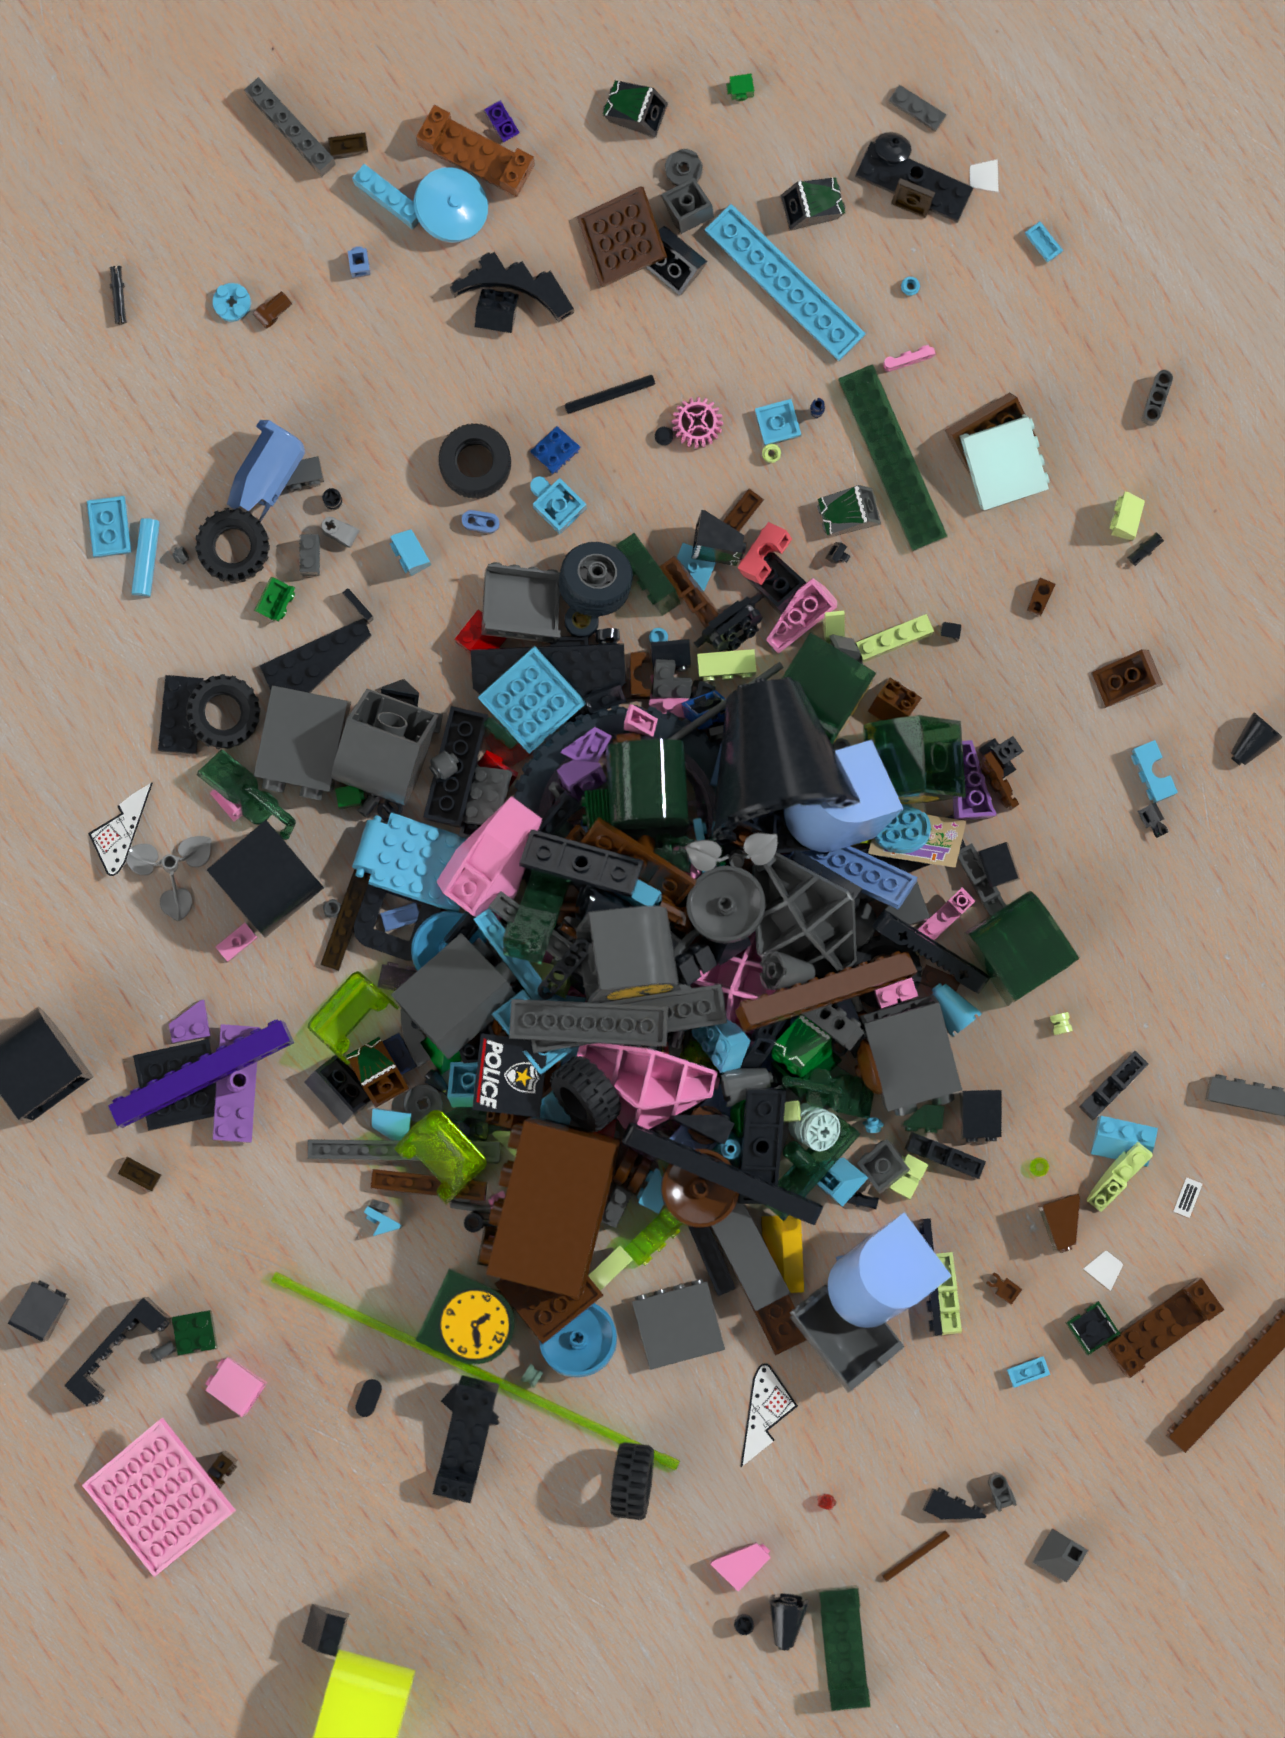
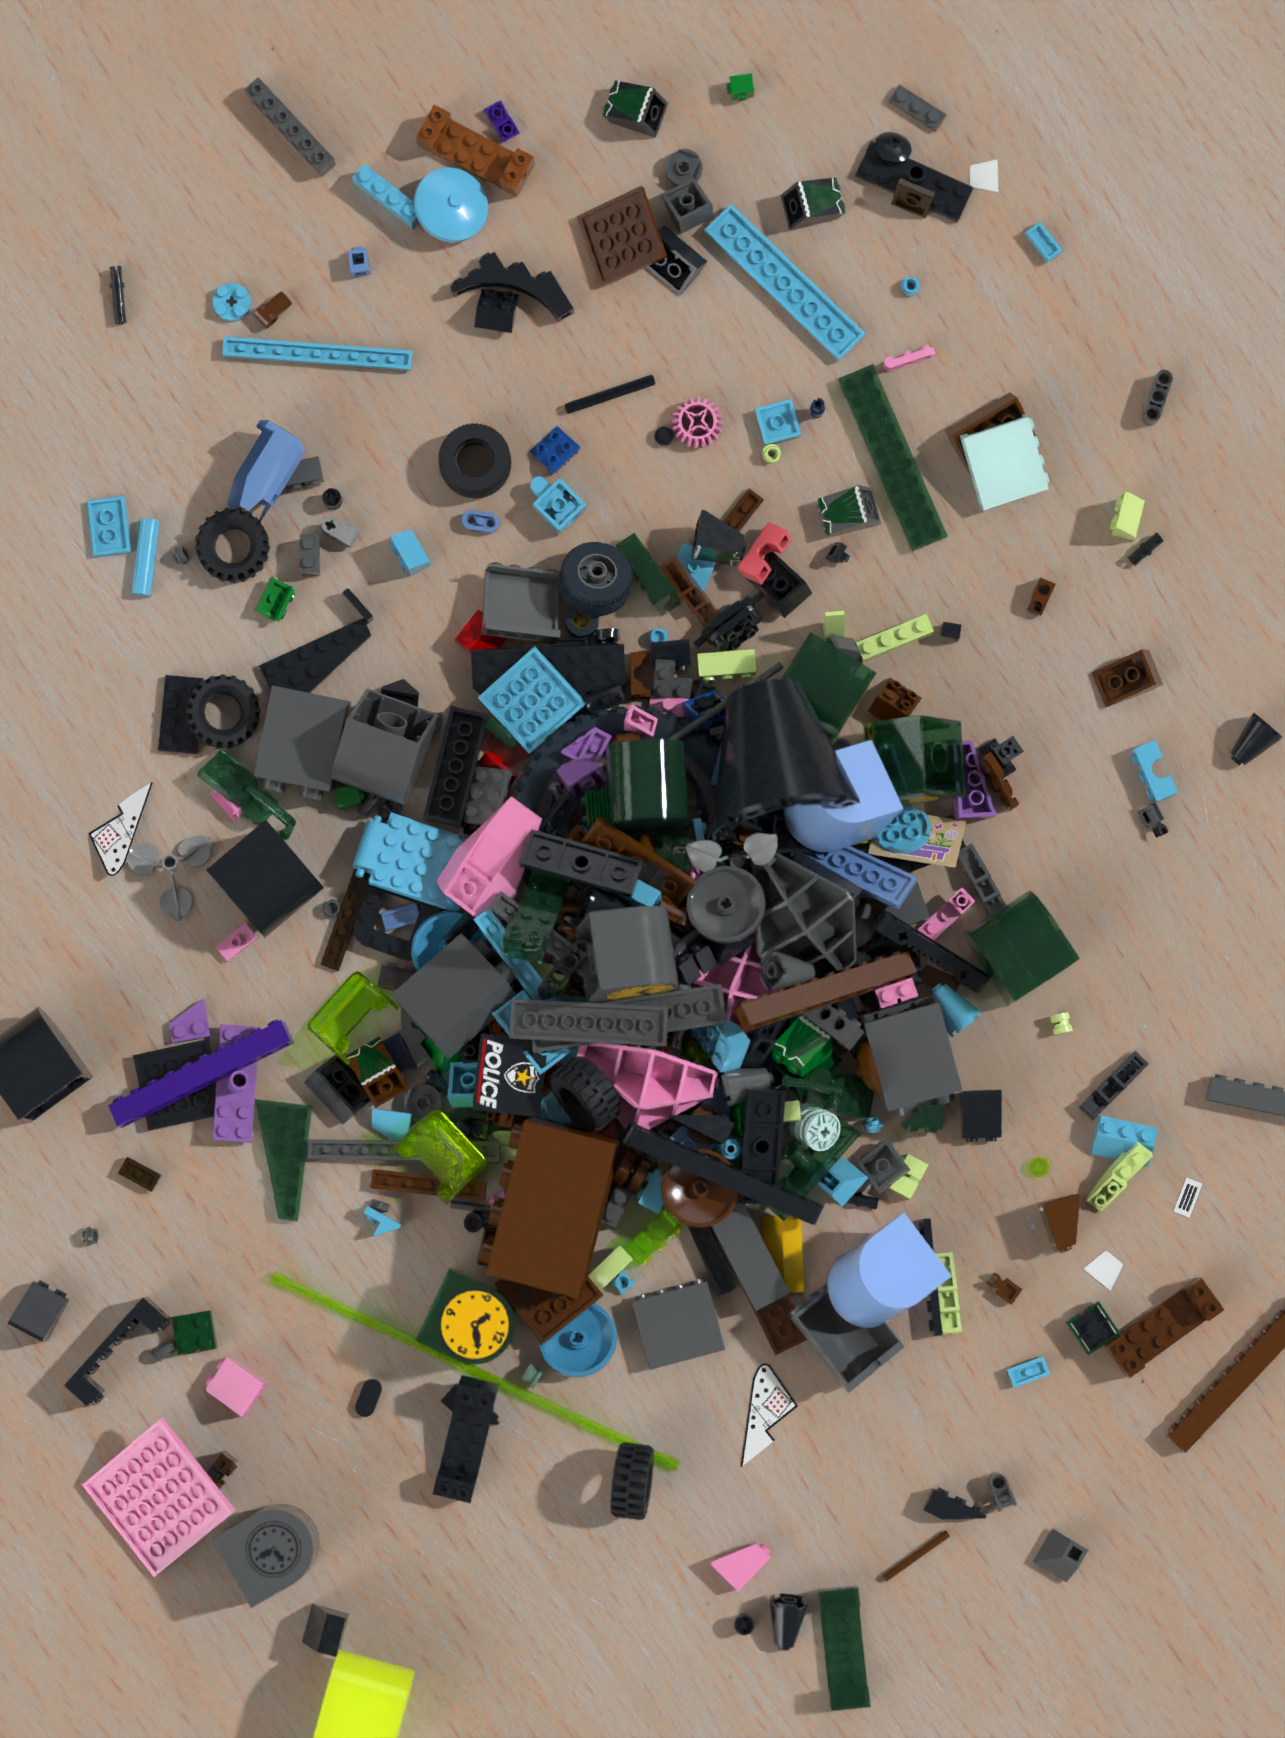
(90, 1236): none -> dark grey plate
(269, 1550): none -> dark grey brick
(285, 1141): none -> clear green wing
(317, 353): none -> medium azure plate
(348, 144): dark brown plate -> none
(443, 765): dark grey head -> none
(623, 1287): none -> medium azure plate
(801, 614): bright pink wedge -> none
(826, 1501): clear red plate -> none
(945, 1155): black slope -> none
(999, 864): black slope -> none

